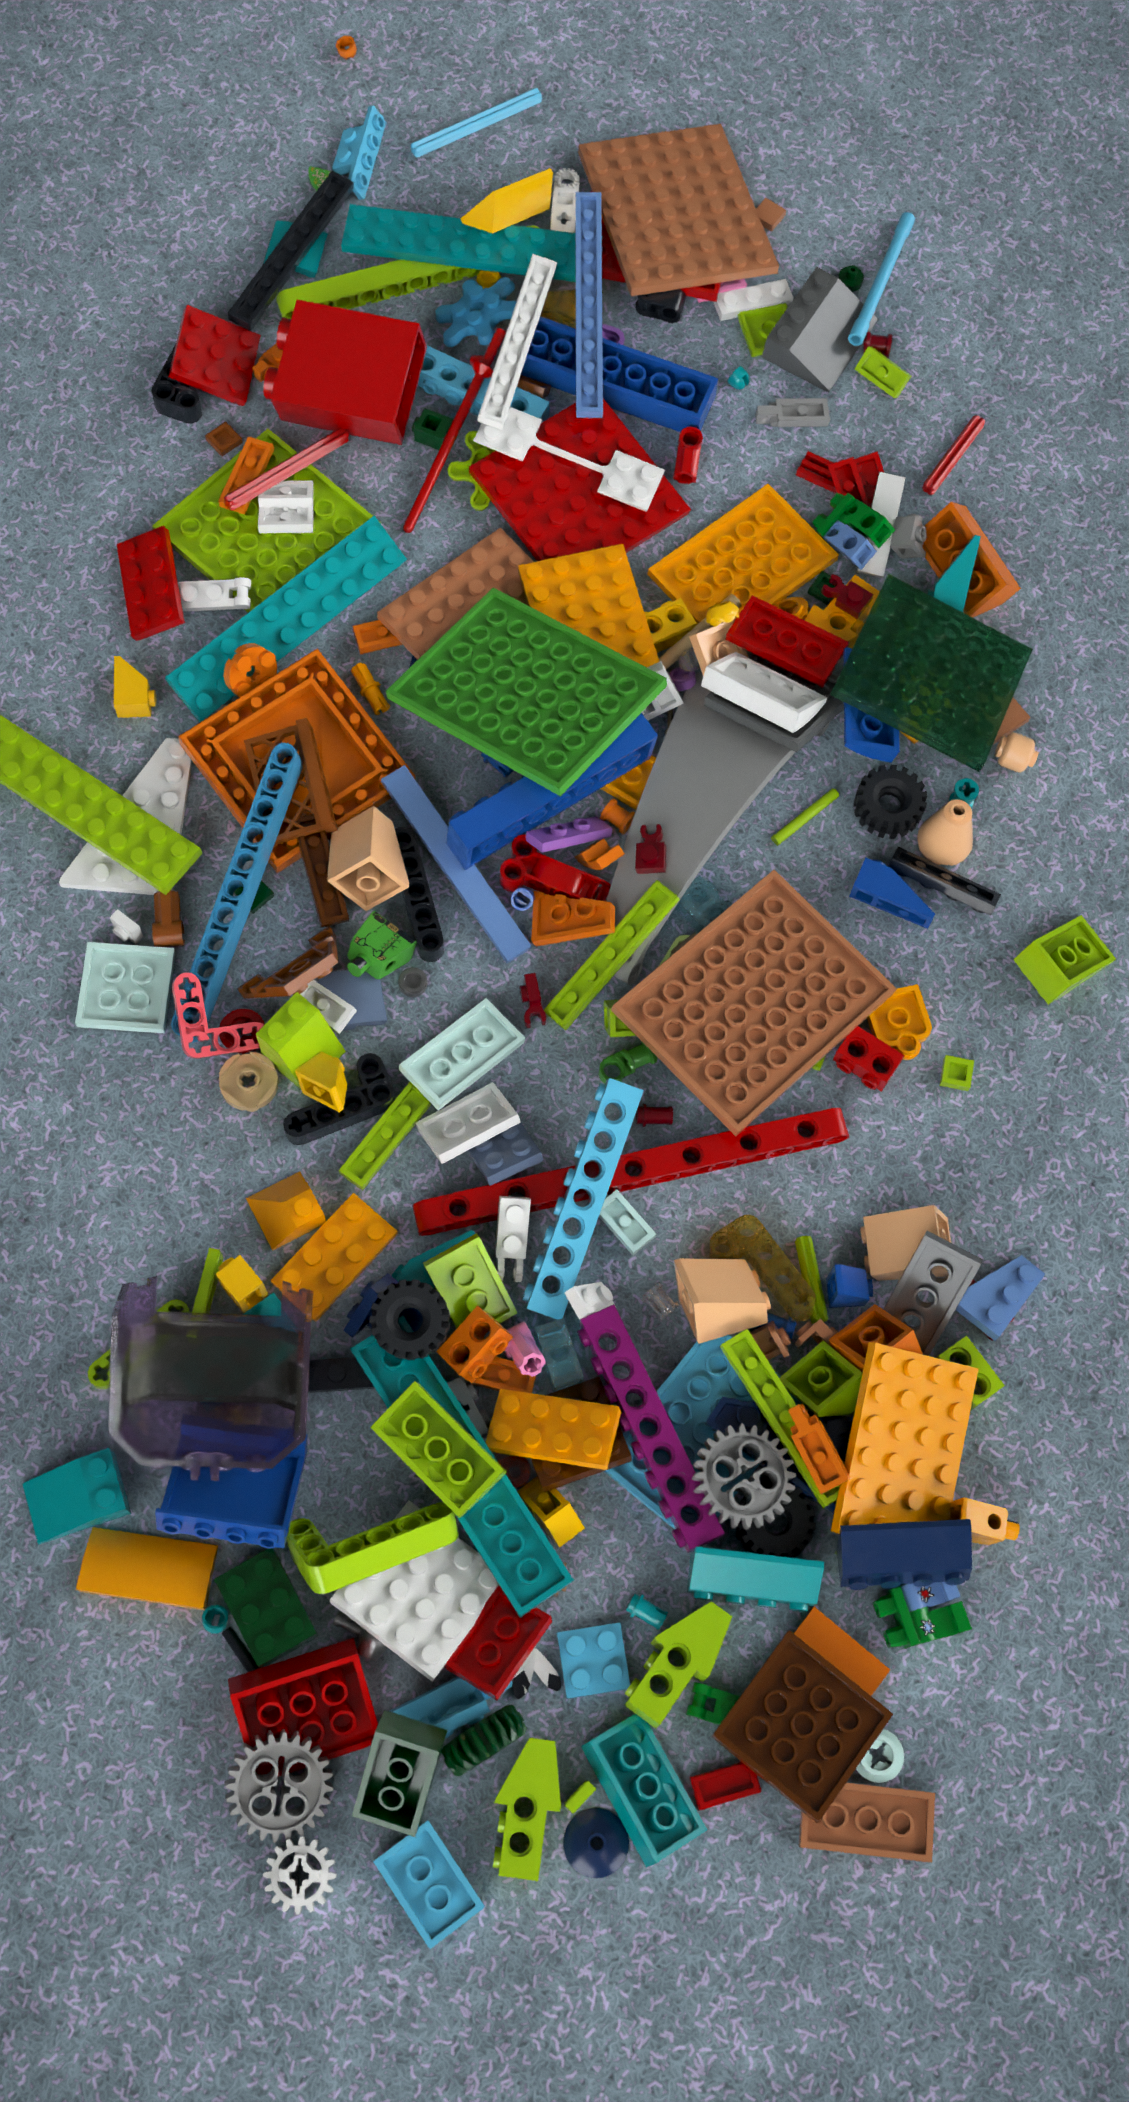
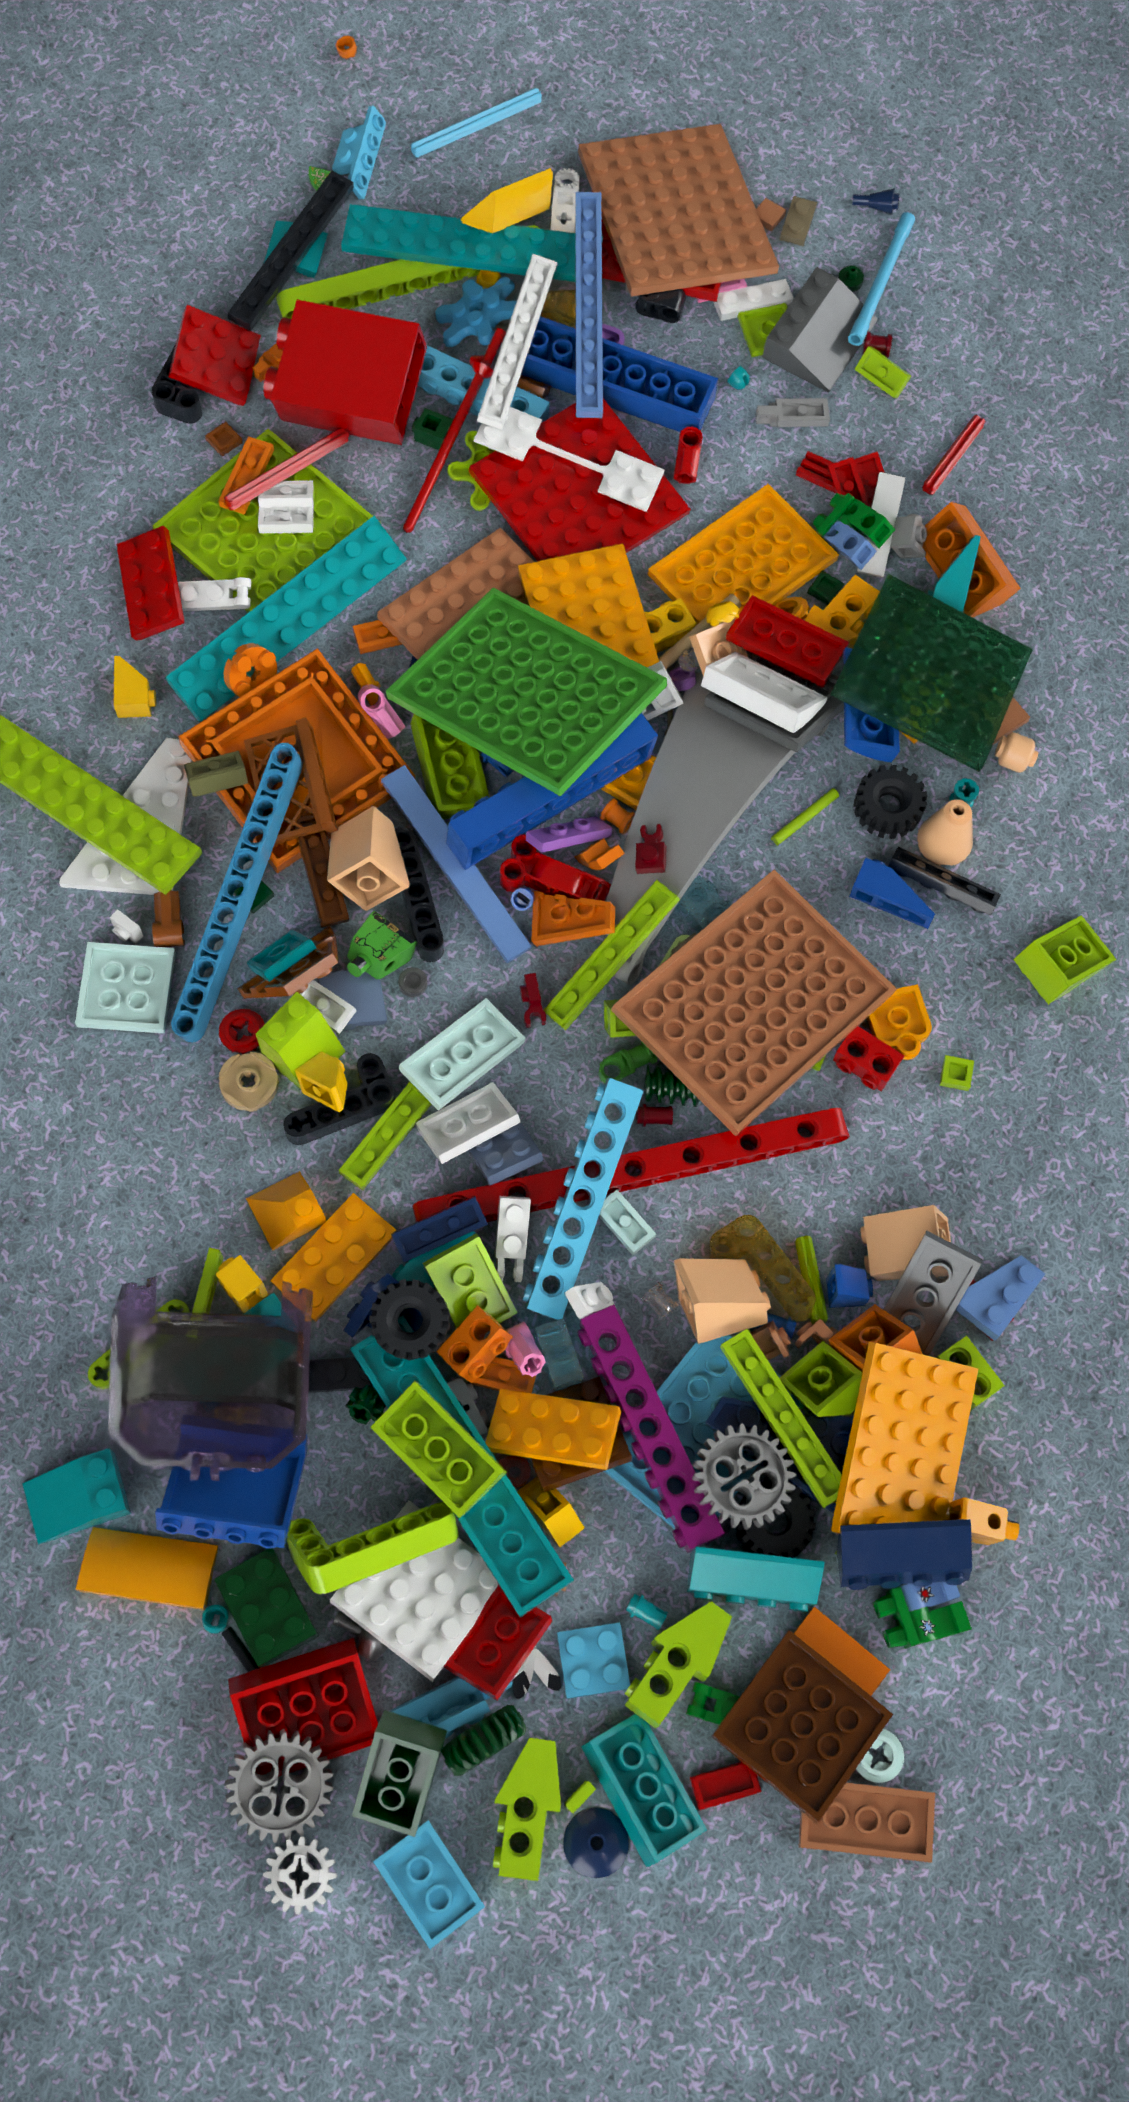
(200, 1029): coral beam -> none
(216, 773): none -> olive slope
(281, 955): none -> teal tile
(365, 1405): none -> dark green gear
(381, 712): none -> bright pink piece
(439, 1229): none -> dark blue plate
(448, 768): none -> lime slope
(668, 1085): none -> dark green piece
(798, 221): none -> dark tan plate
(817, 1450): orange hinge -> none
(850, 598): dark red plate -> none
(883, 201): none -> dark blue cone

